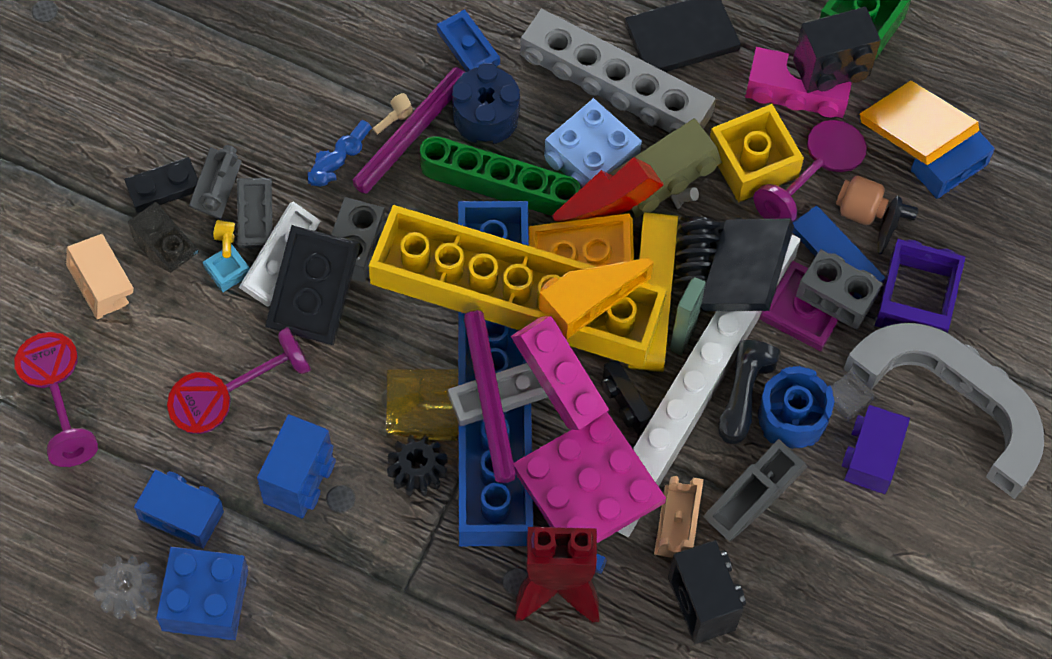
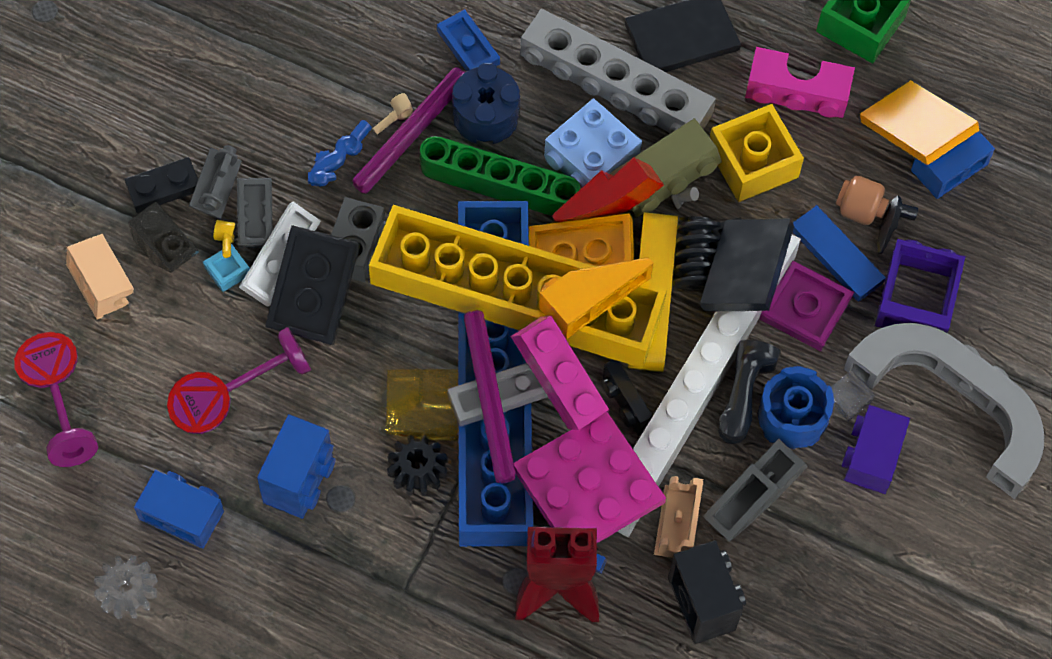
(202, 593): blue brick -> none
(687, 315): sand green tile -> none
(831, 146): magenta piece -> none
(834, 296): dark grey brick -> none
(836, 50): black brick -> none

